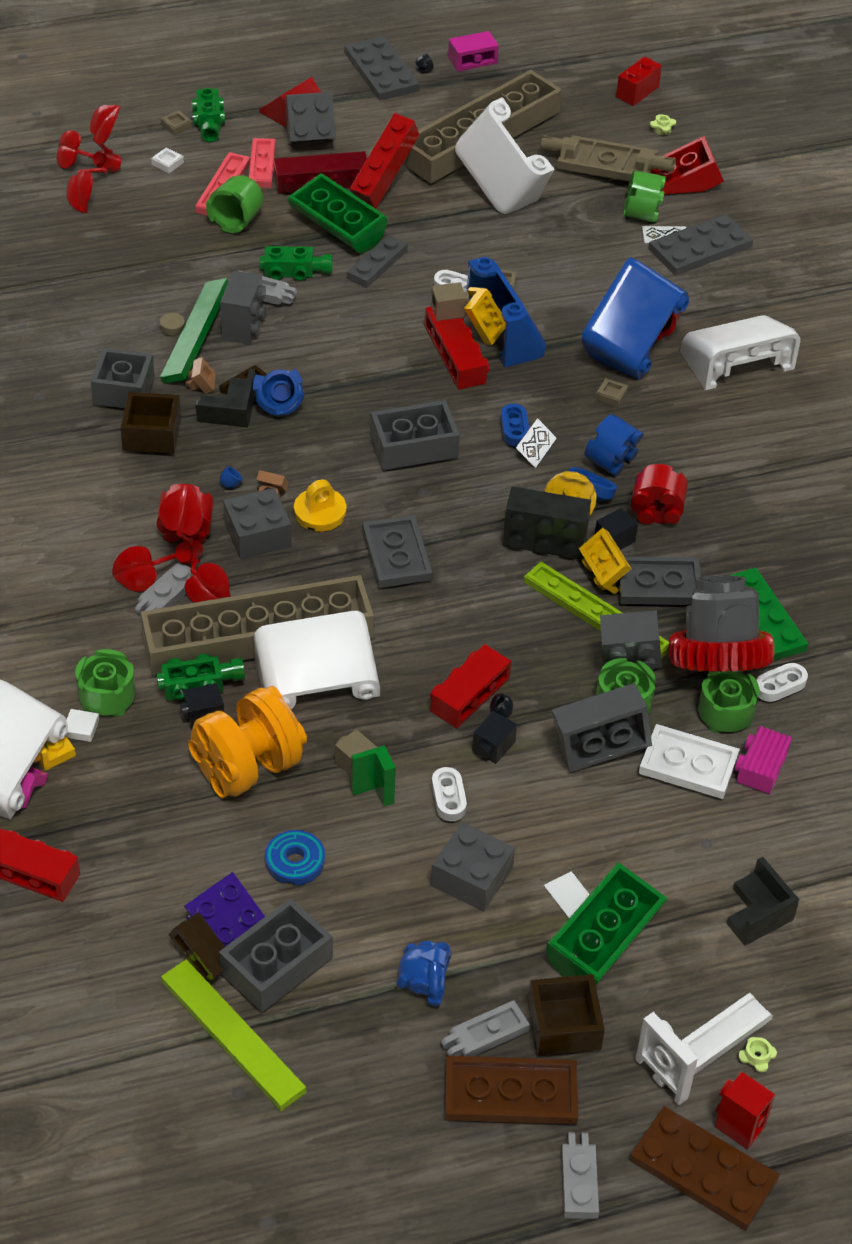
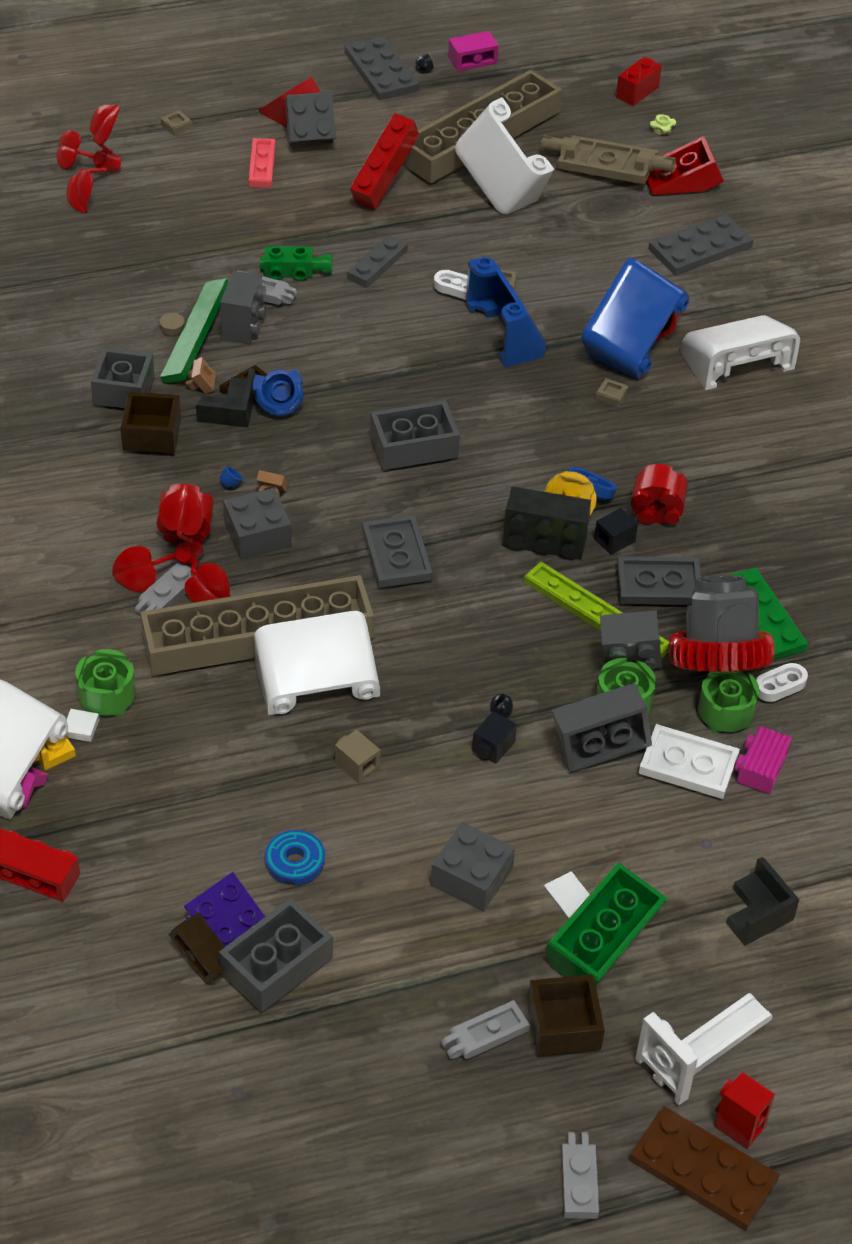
(167, 160): white tile -> none
(200, 701): black brick -> none
(203, 670): green brick -> none
(208, 113): green brick -> none
(231, 166): coral tile -> none
(233, 1035): lime tile -> none
(235, 203): bright green cylinder -> none
(264, 733): light orange piece -> none
(295, 172): dark red brick -> none
(320, 507): yellow tile -> none
(340, 213): green brick -> none
(373, 771): green panel -> none
(424, 969): blue helmet -> none
(449, 301): dark tan brick -> none
(449, 796): white plate -> none
(457, 350): red brick -> none
(470, 686): red brick -> none
(484, 315): yellow bracket -> none
(511, 1090): reddish brown plate -> none
(514, 423): blue plate -> none
(536, 443): white sticker -> none
(604, 560): yellow bracket -> none
(613, 444): blue brick -> none
(644, 196): bright green brick -> none
(654, 232): white sticker -> none
(759, 1046): yellowish green plate -> none

